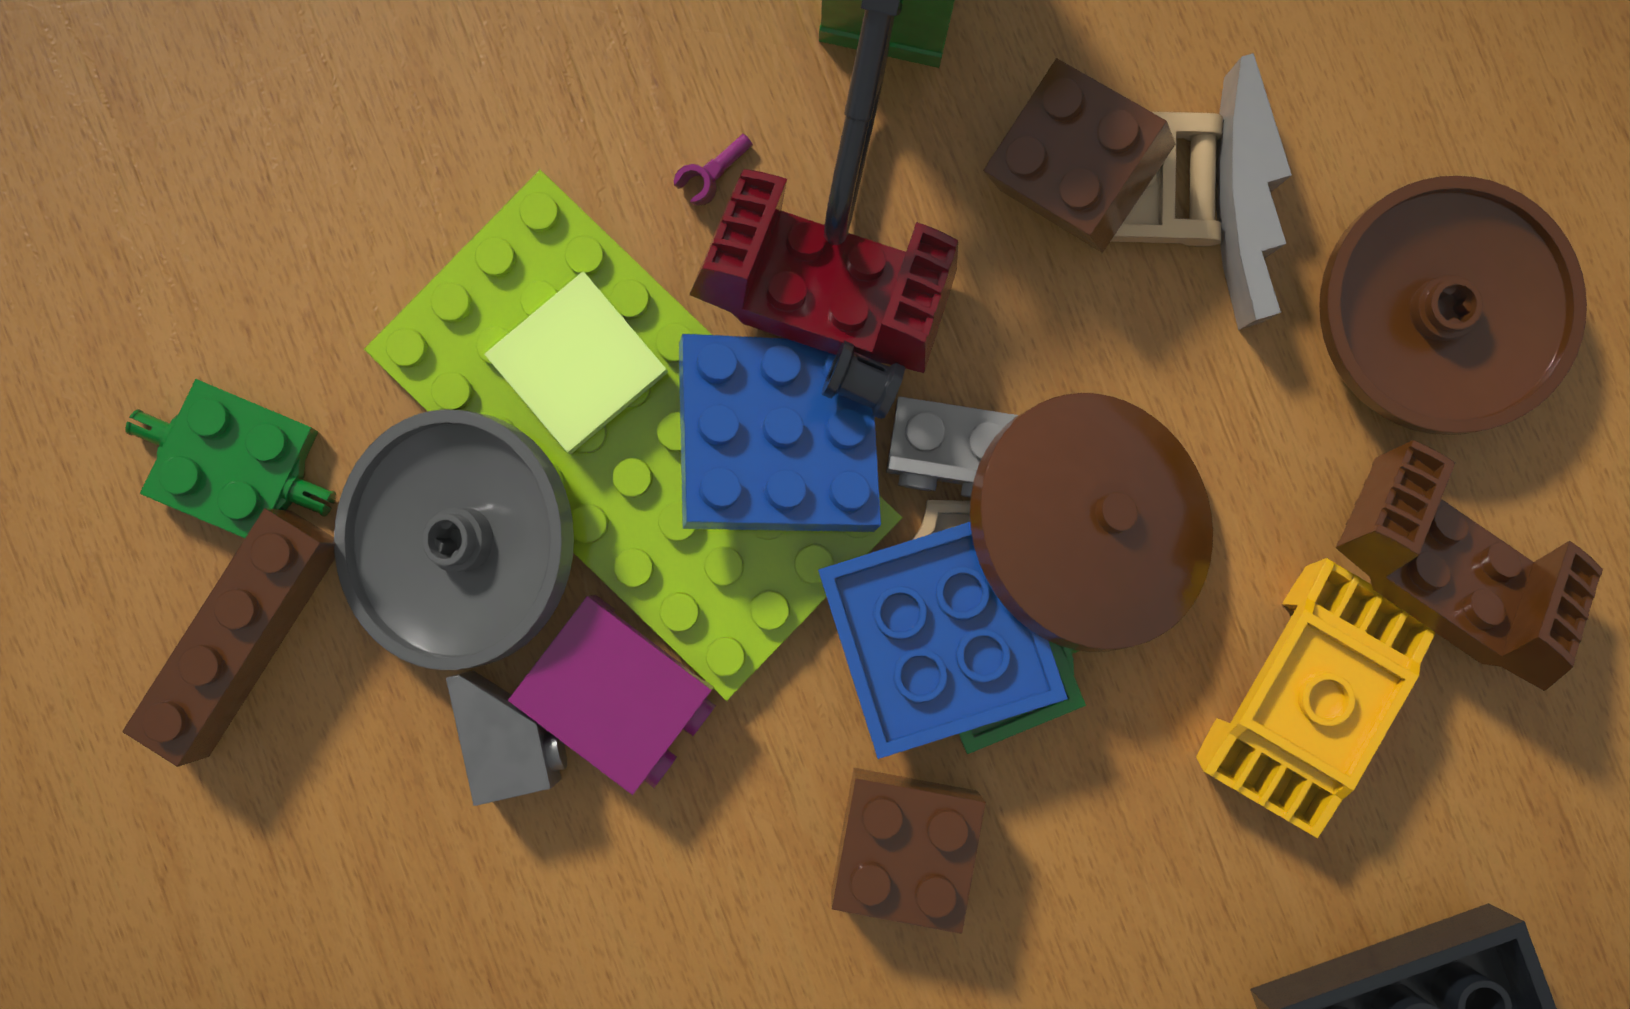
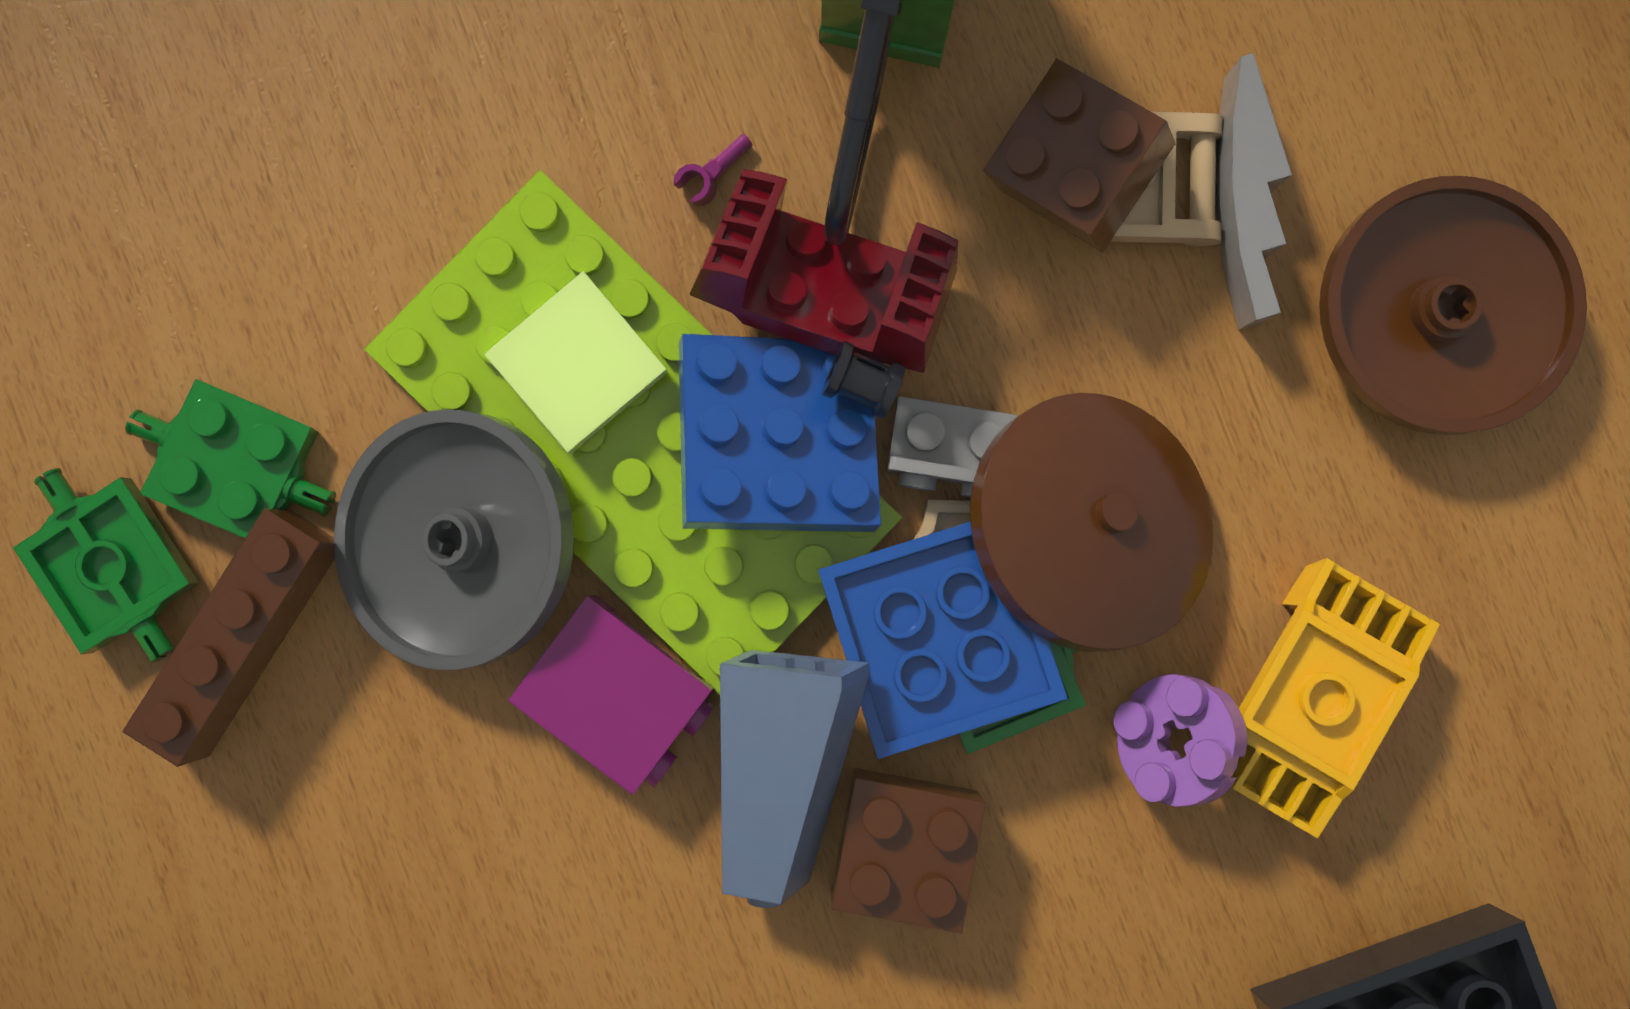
(105, 565): none -> green plate
(501, 745): flat silver slope -> none
(780, 765): none -> sand blue slope
(1211, 755): none -> medium lavender plate
(1462, 575): reddish brown plate -> none

